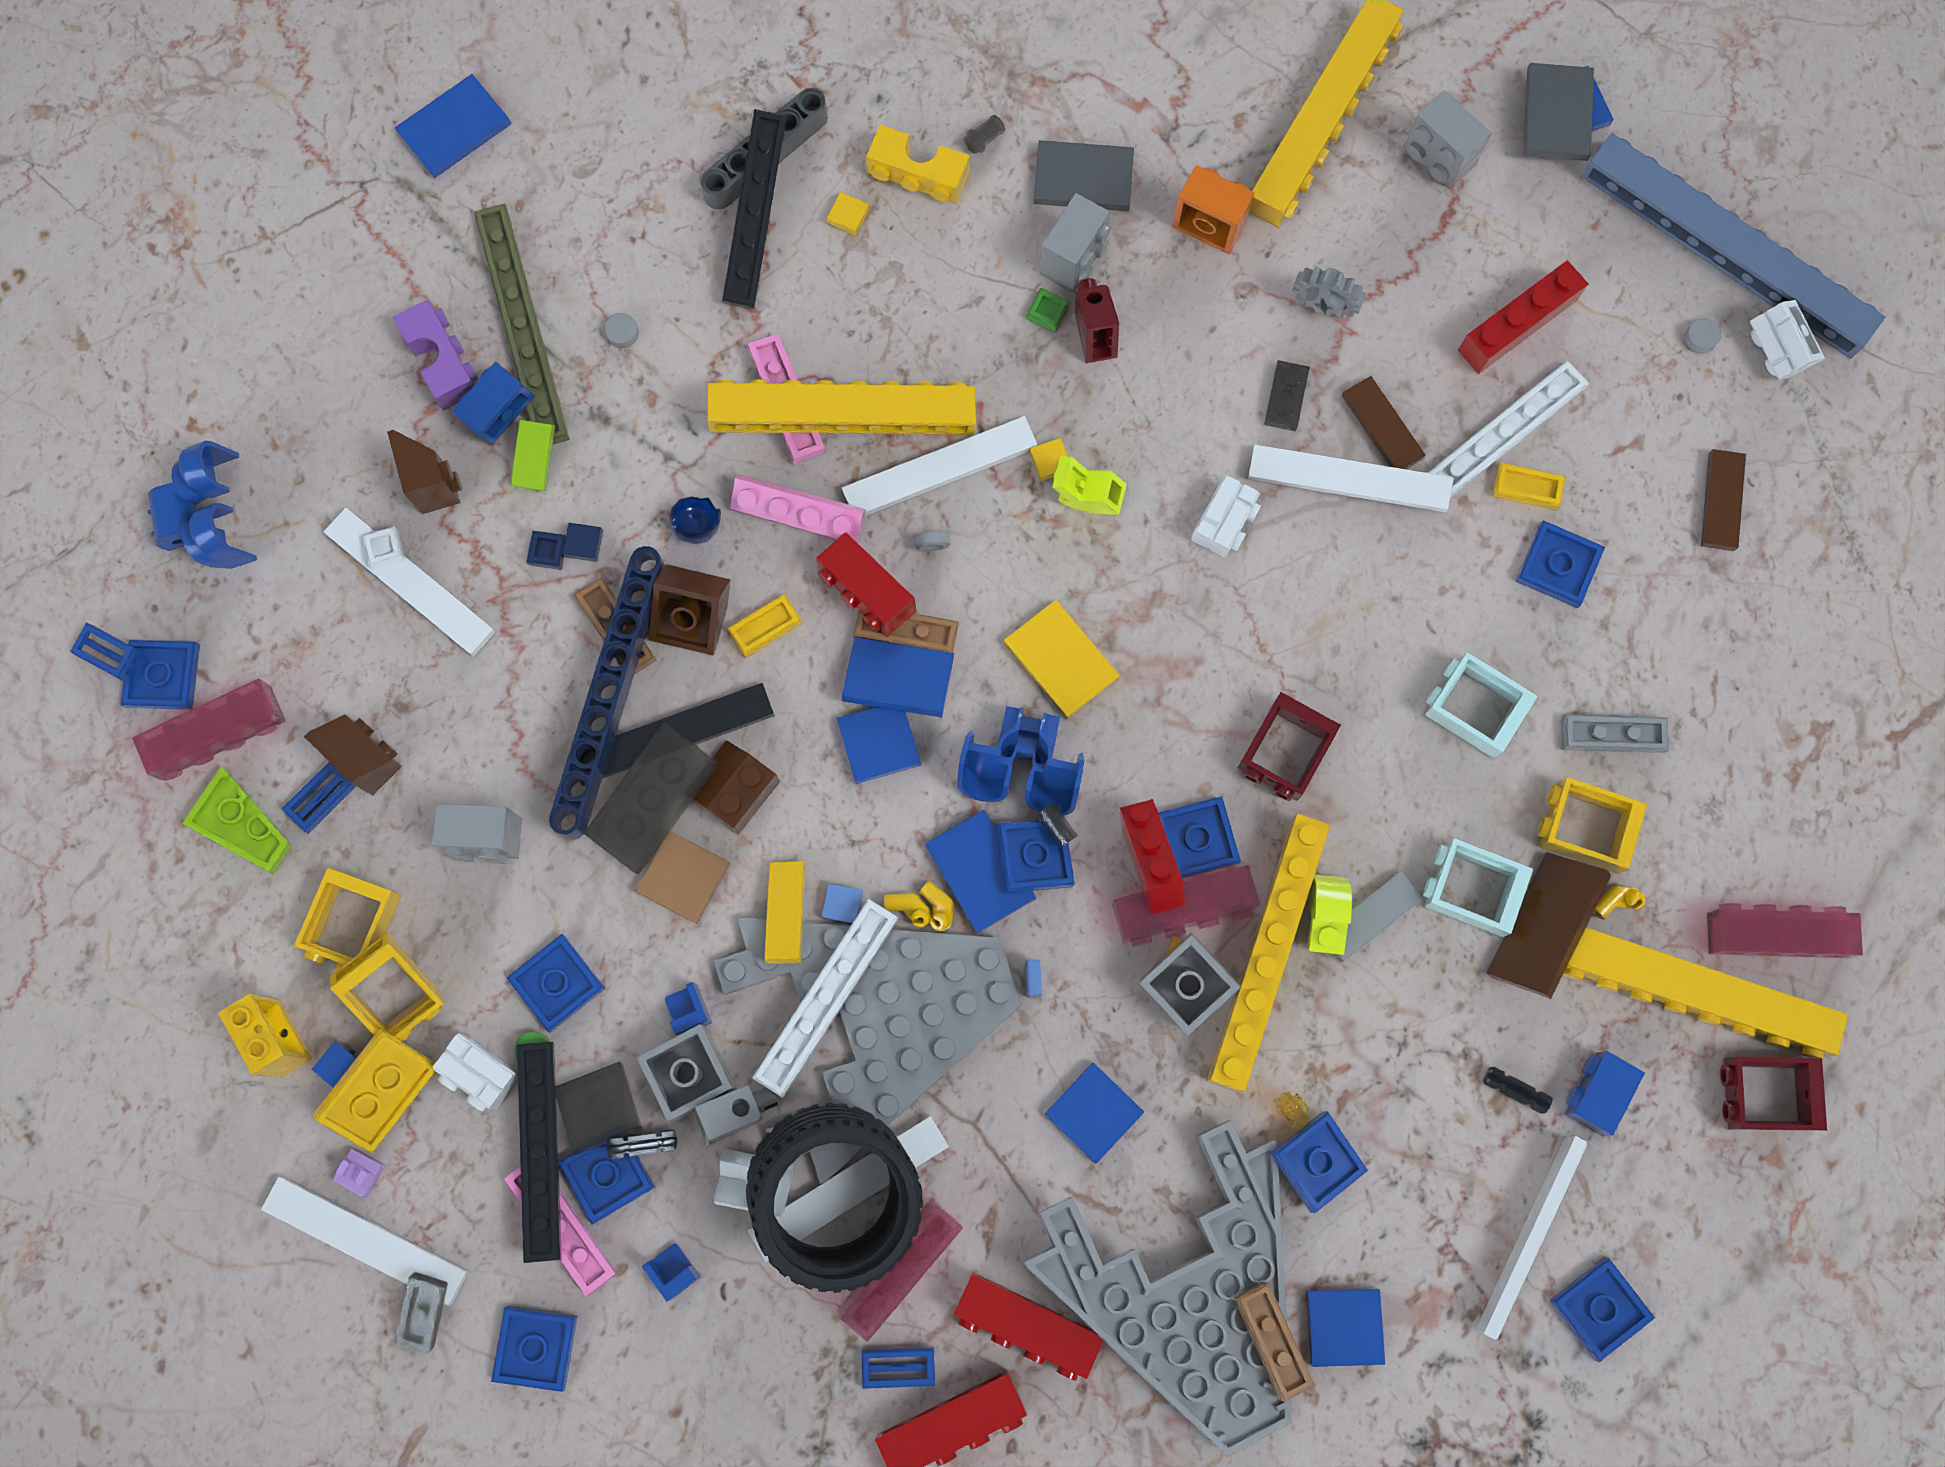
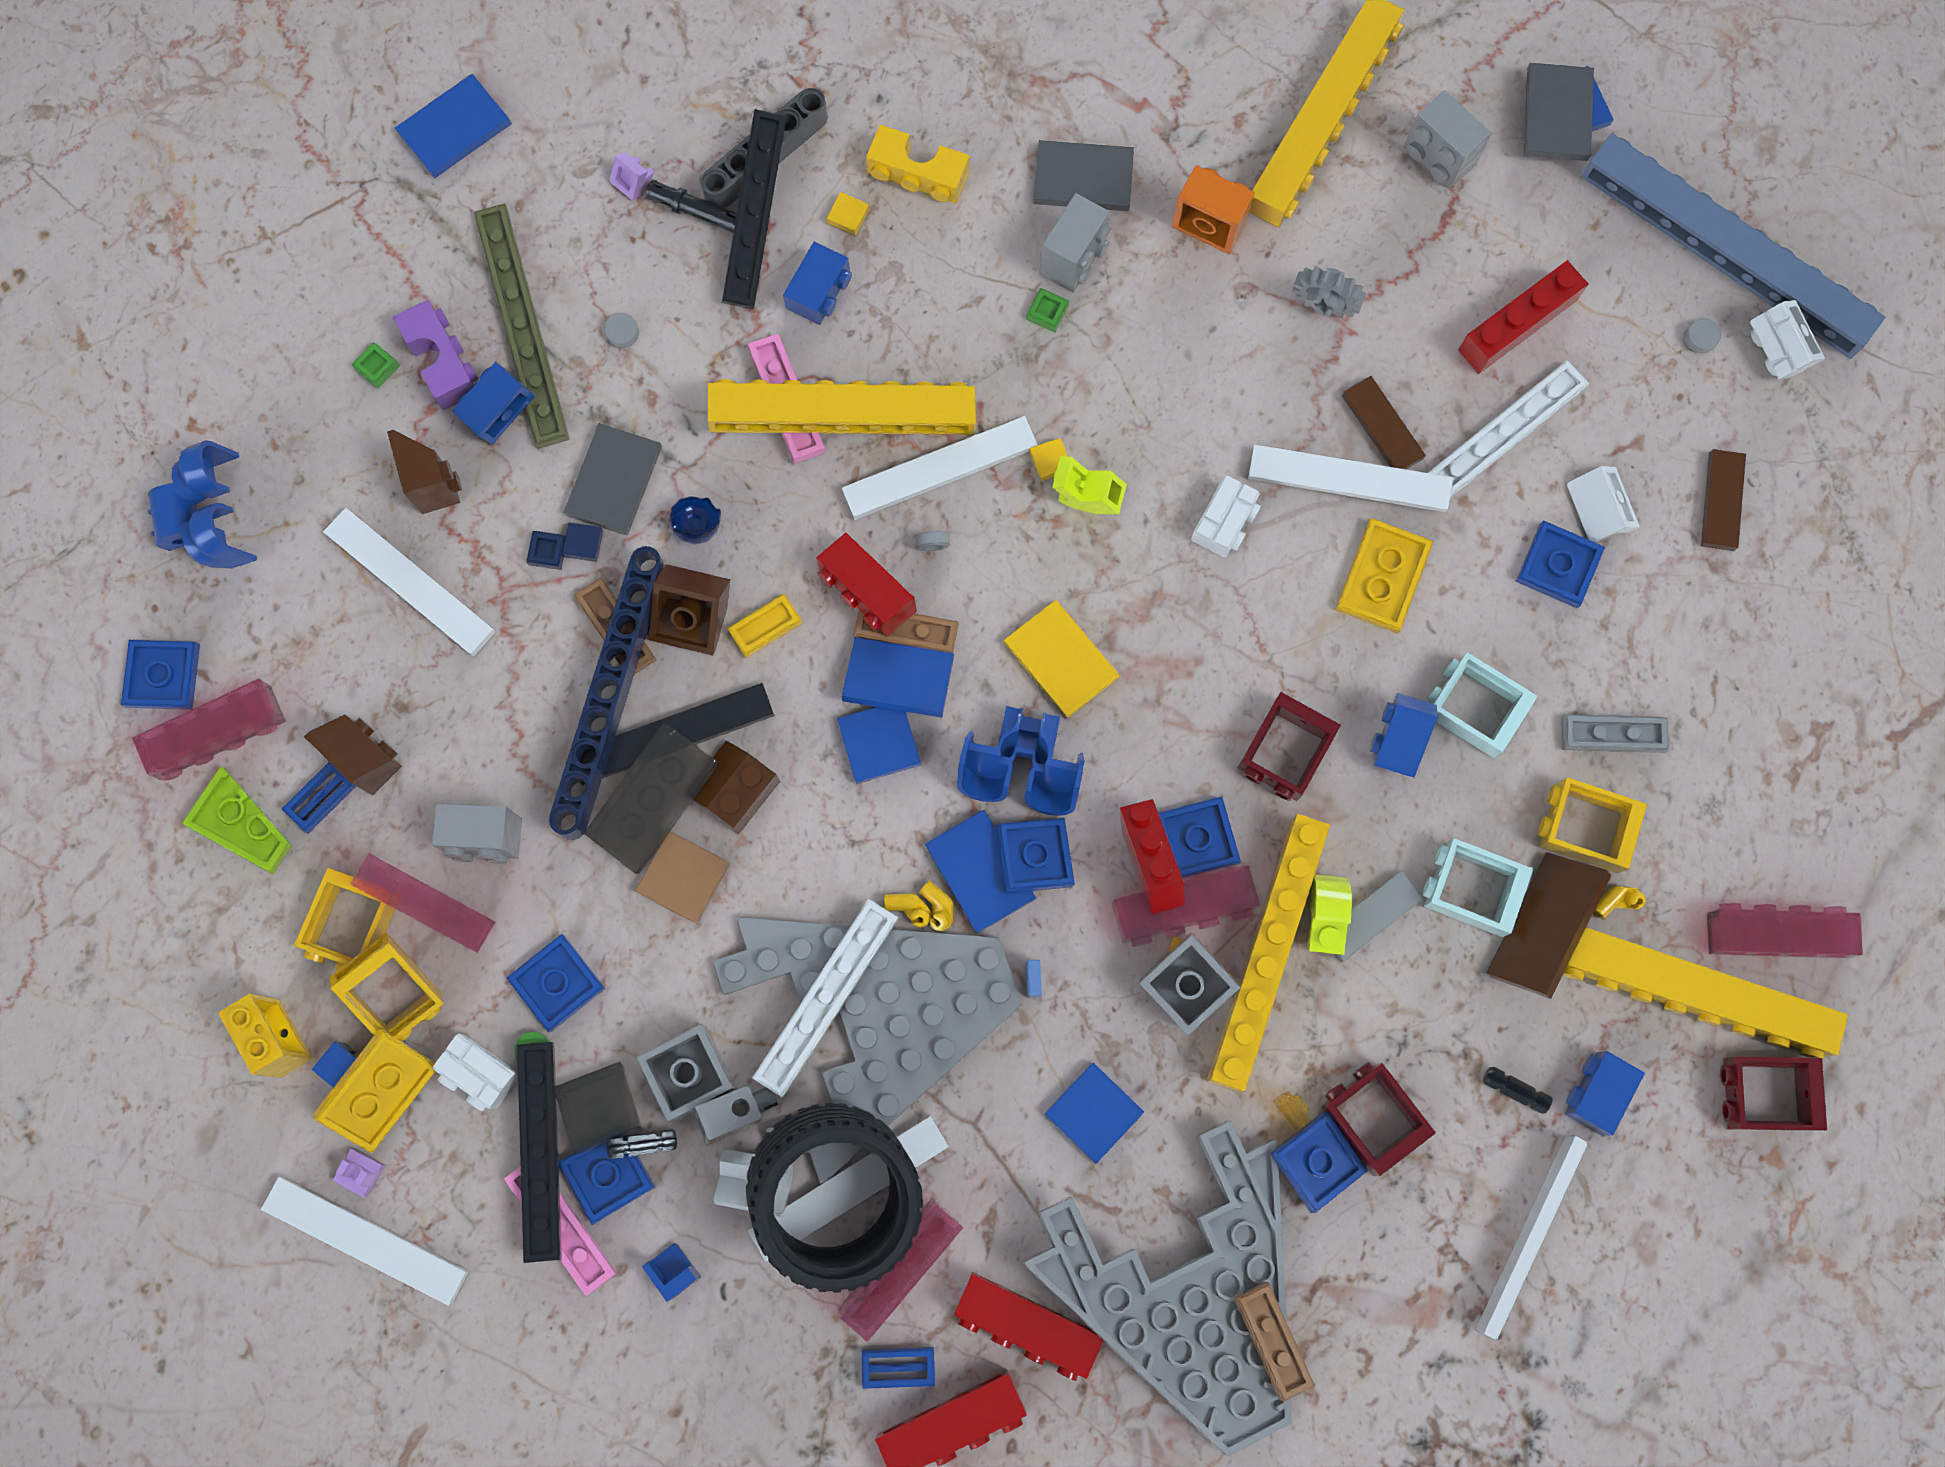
(125, 661): blue tile -> none
(375, 365): none -> bright green tile
(383, 547): white tile -> none
(421, 1312): clear smoke plate -> none
(422, 902): none -> clear pink brick
(532, 455): lime tile -> none
(534, 1349): blue tile -> none
(613, 479): none -> dark grey tile
(630, 176): none -> lavender tile
(683, 202): none -> black pin
(687, 1009): blue panel -> none
(785, 912): yellow tile -> none
(796, 508): bright pink plate -> none
(817, 283): none -> blue brick
(842, 903): medium blue tile -> none
(984, 134): clear smoke pin -> none
(1057, 824): clear smoke pin -> none
(1096, 312): dark red torso -> none
(1286, 395): clear smoke plate -> none
(1345, 1327): blue tile -> none
(1384, 575): none -> yellow tile
(1400, 1148): none -> dark red window
(1405, 734): none -> blue brick
(1528, 486): yellow tile -> none
(1602, 503): none -> white panel
(1602, 1309): blue tile -> none

